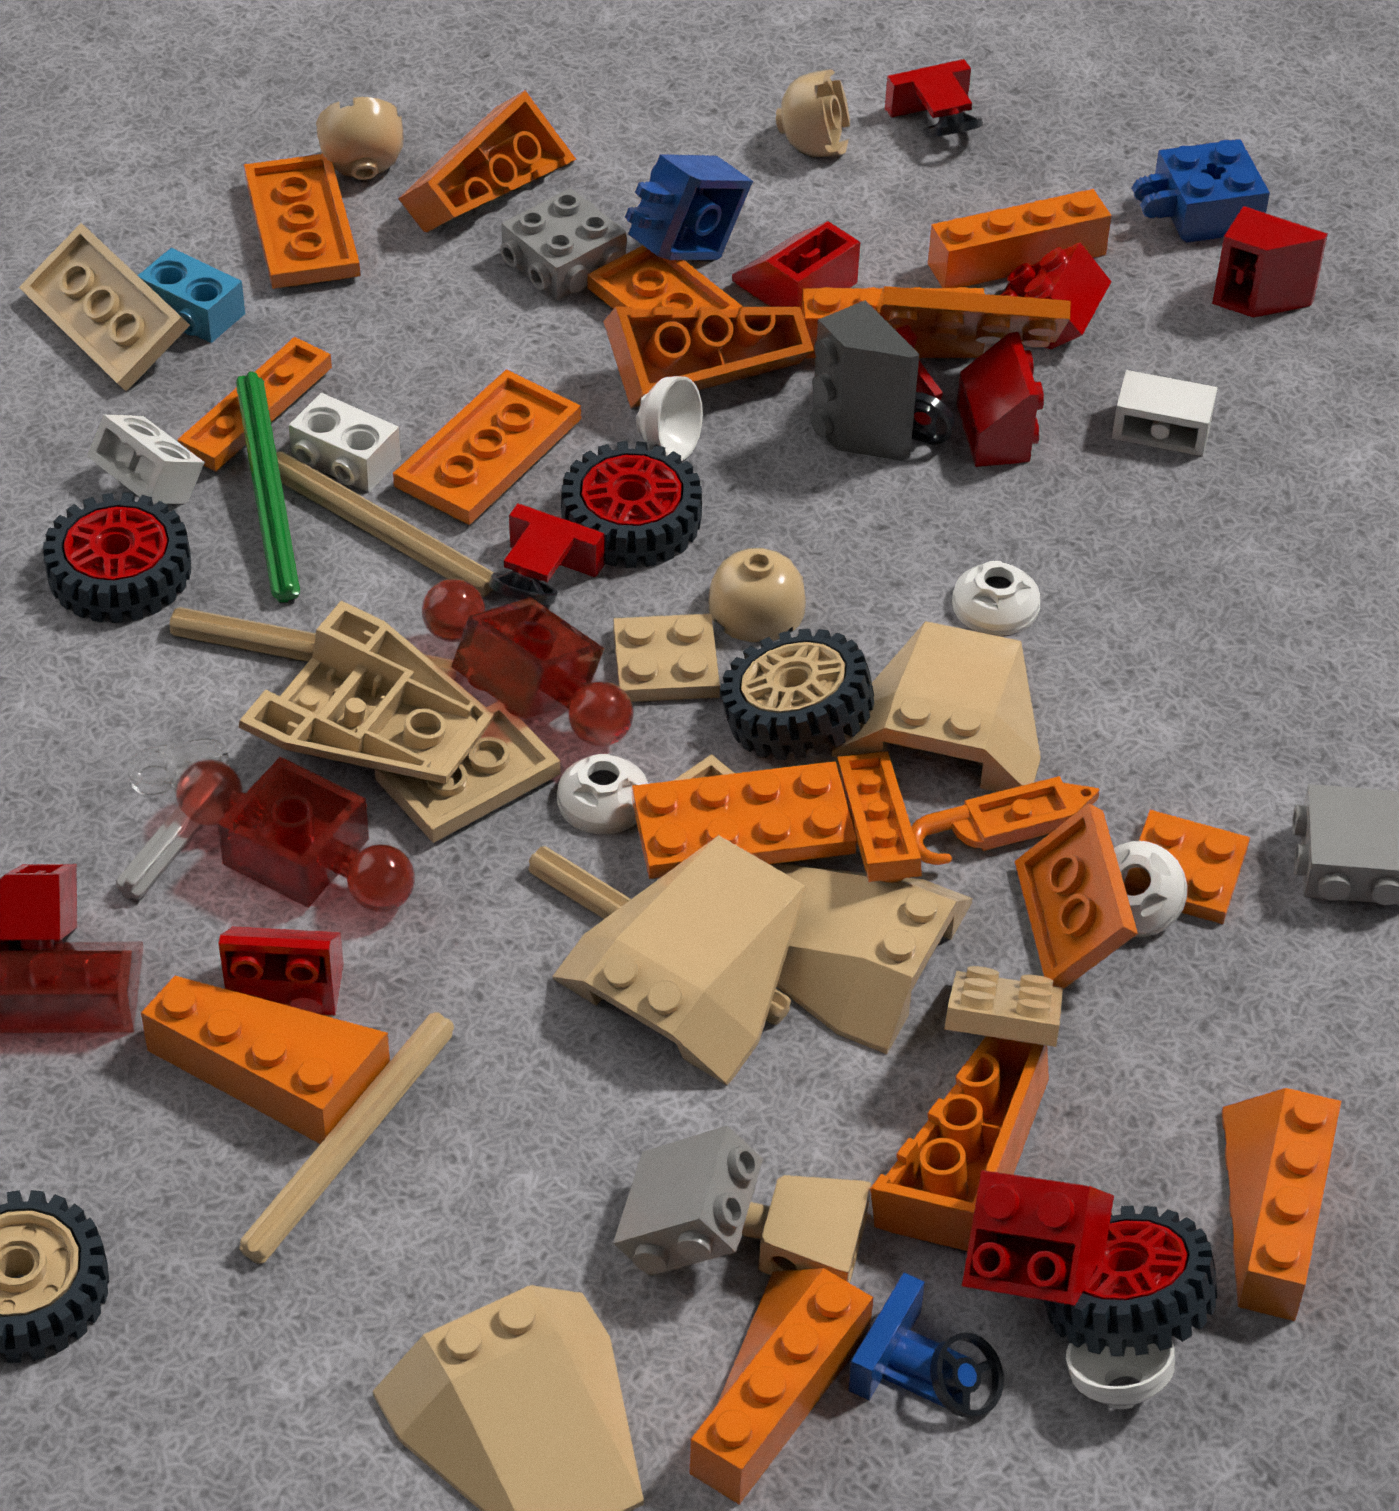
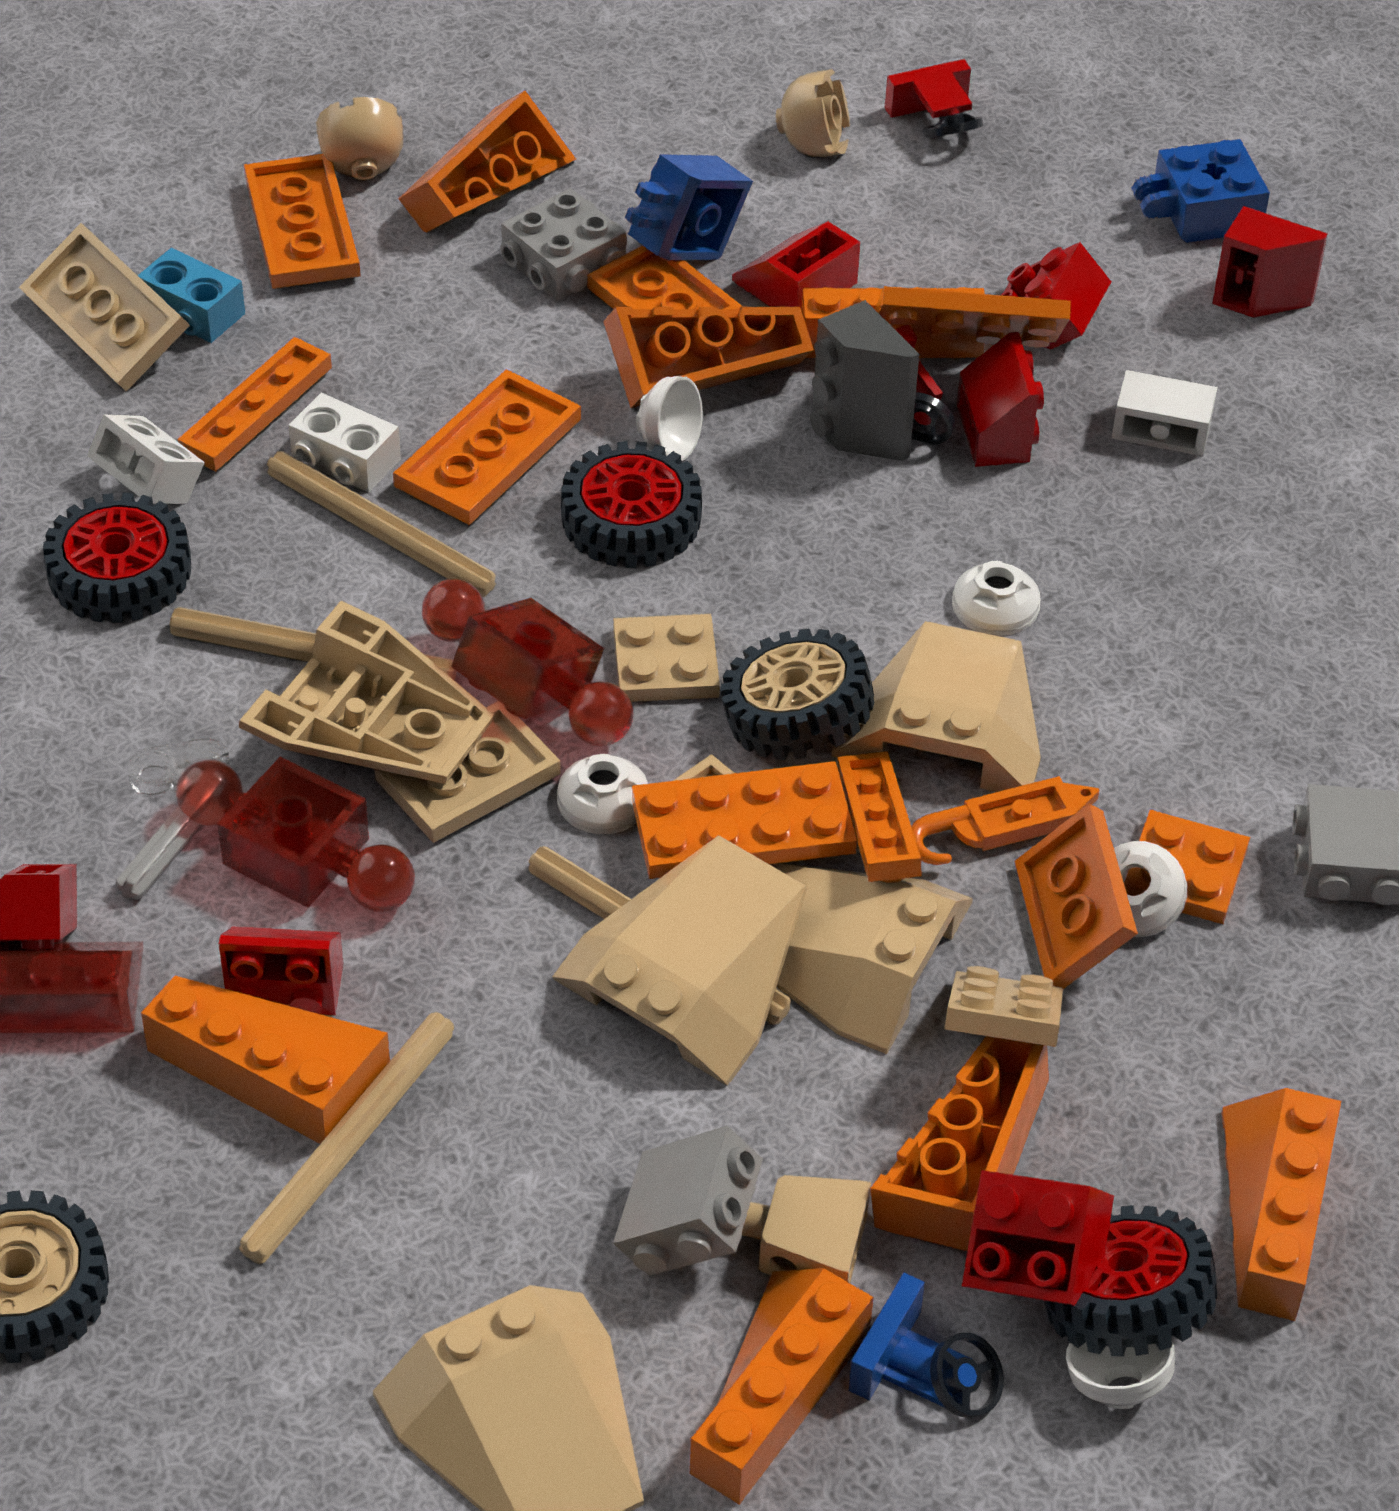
(267, 488): green axle -> none
(539, 547): red piece -> none
(757, 595): tan cylinder -> none
(998, 241): orange wedge -> none

